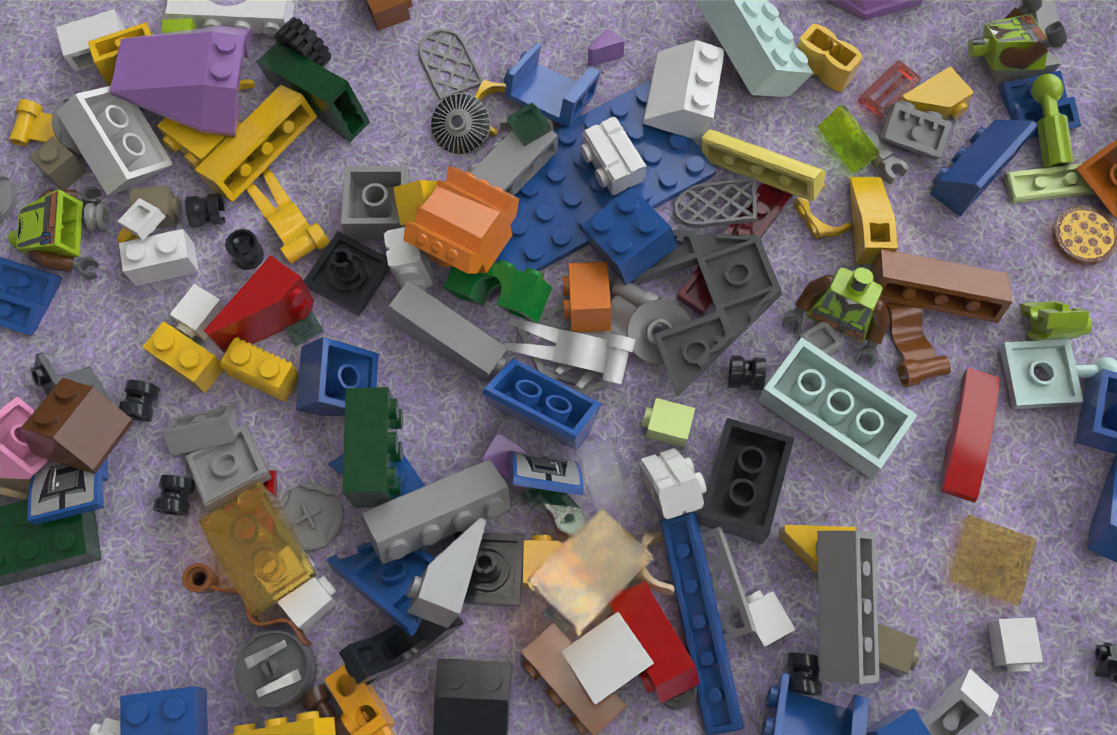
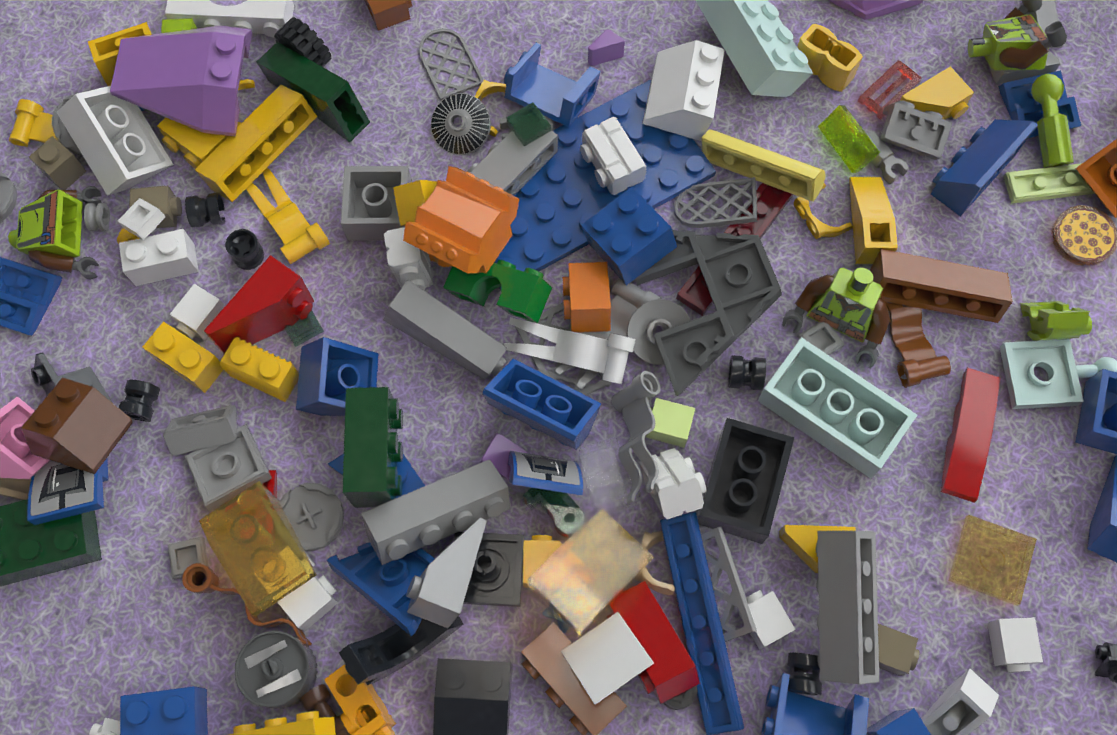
(76, 34): white brick -> none
(174, 495): black wheel -> none
(185, 554): none -> light grey tile
(347, 273): black plate -> none
(640, 421): none -> light grey flag

